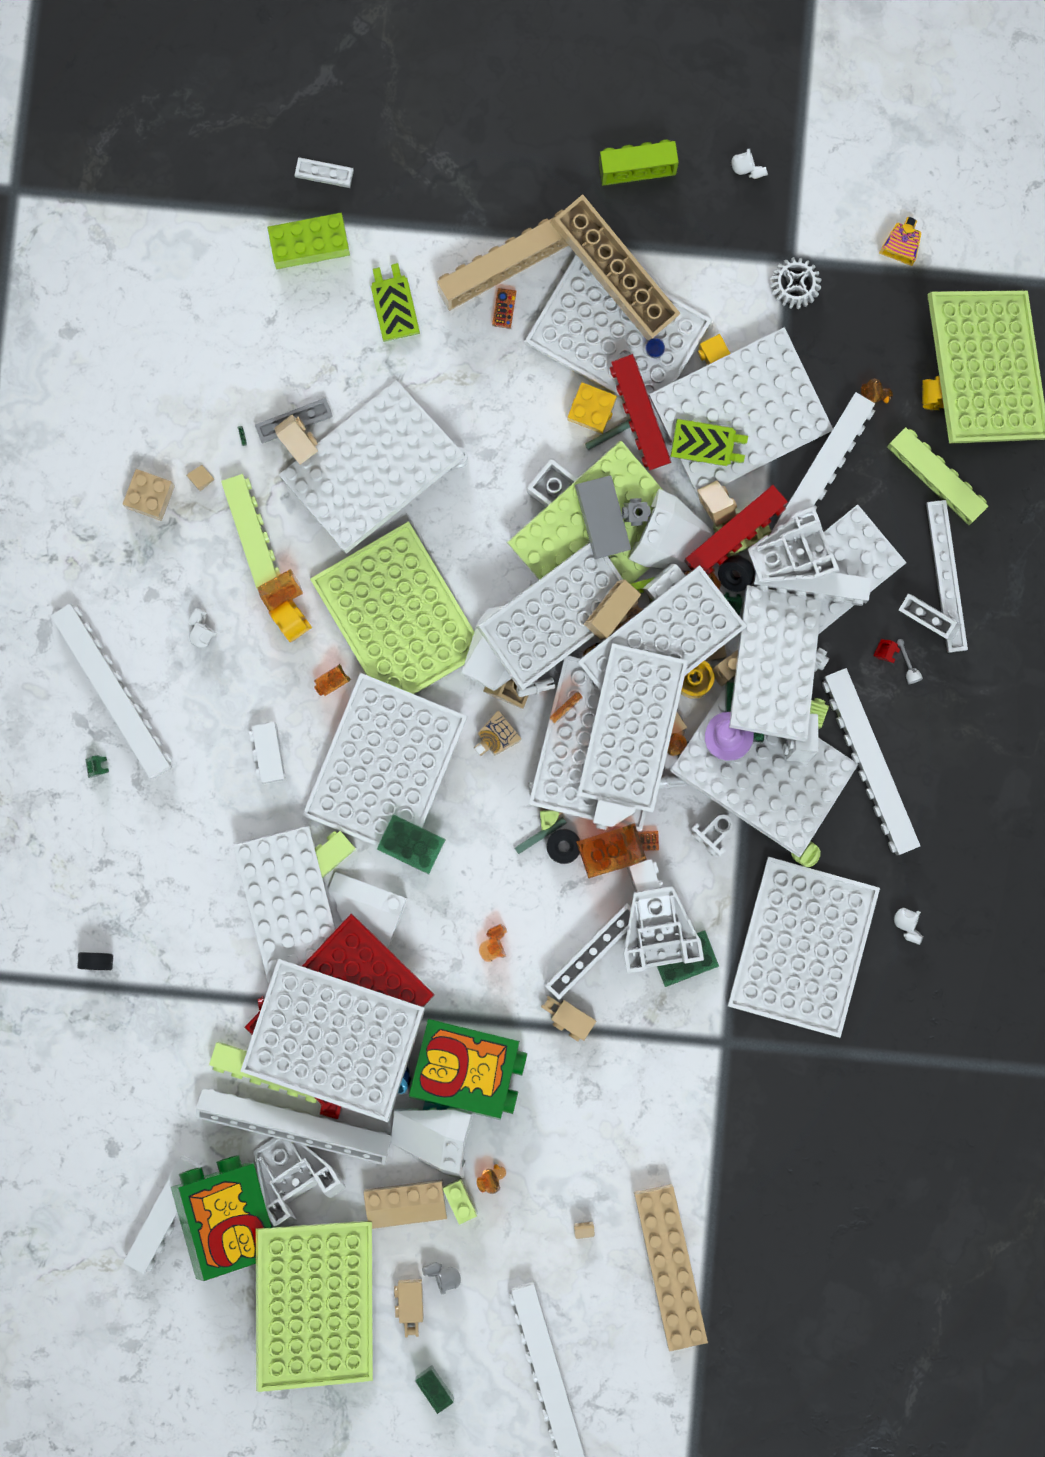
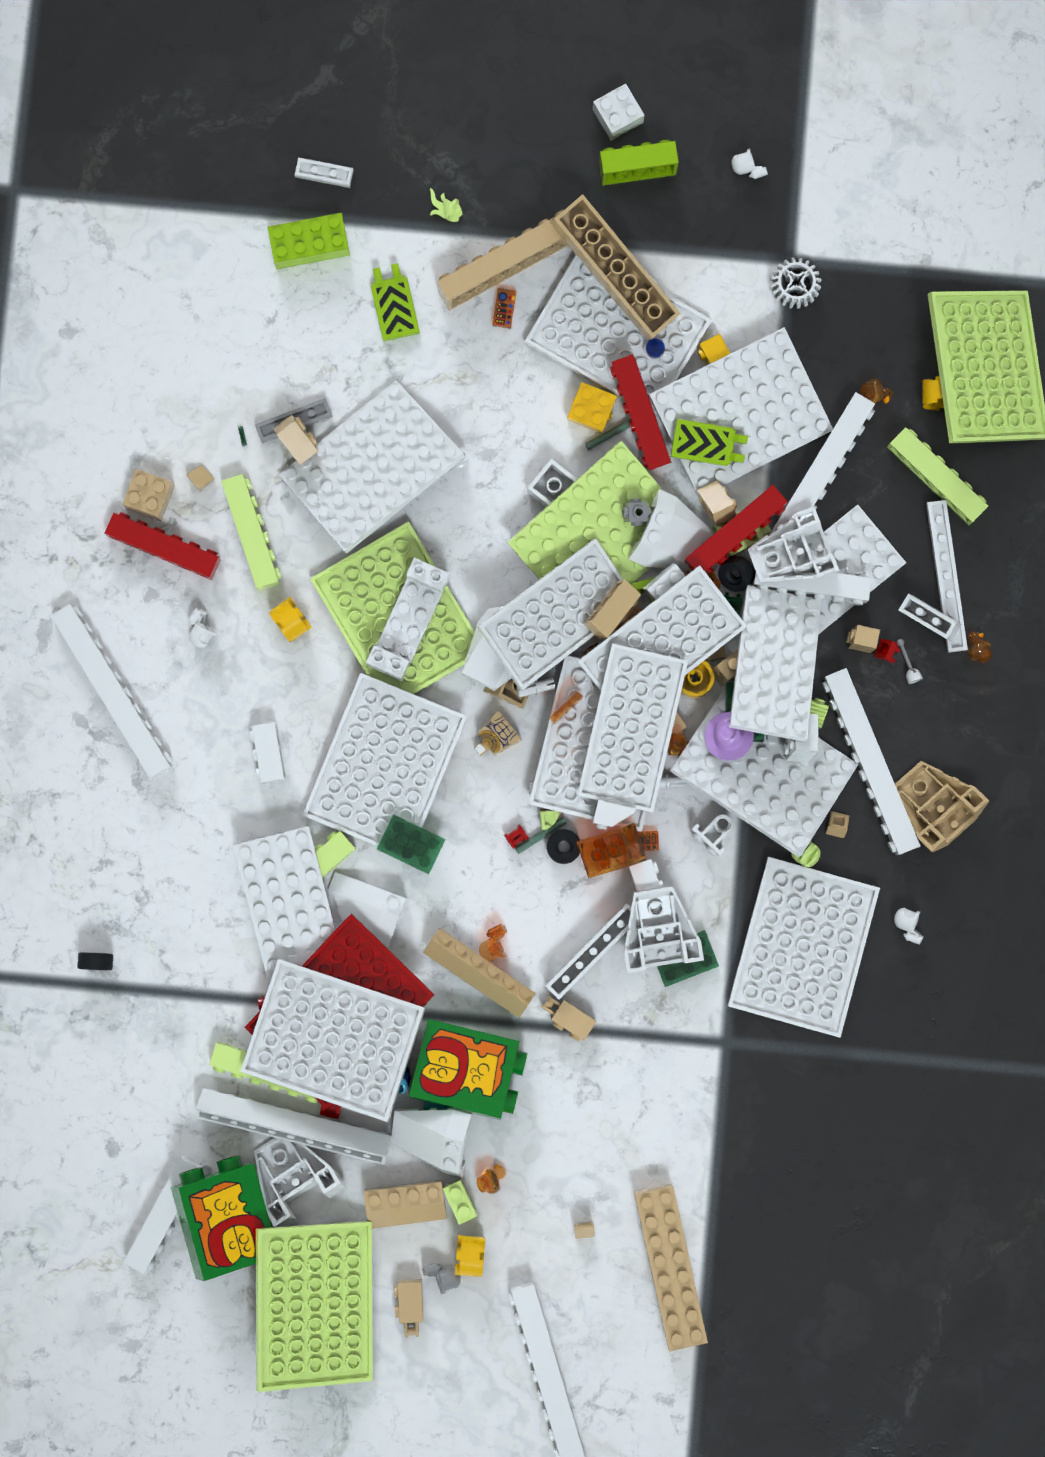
(94, 766): clear green tile -> none
(163, 546): none -> red brick
(279, 590): clear orange brick -> none
(331, 681): clear orange hips -> none
(409, 619): none -> white plate
(434, 1389): clear green brick -> none
(448, 210): none -> yellowish green piece
(470, 1256): none -> yellow brick
(479, 973): none -> tan brick
(516, 836): none -> red bush
(602, 517): light grey tile -> none
(618, 112): none -> white brick
(821, 659): white gear -> none
(837, 824): none -> tan slope
(863, 638): none -> tan brick
(903, 242): torso -> none
(938, 804): none -> tan wedge
(981, 648): none -> clear orange animal

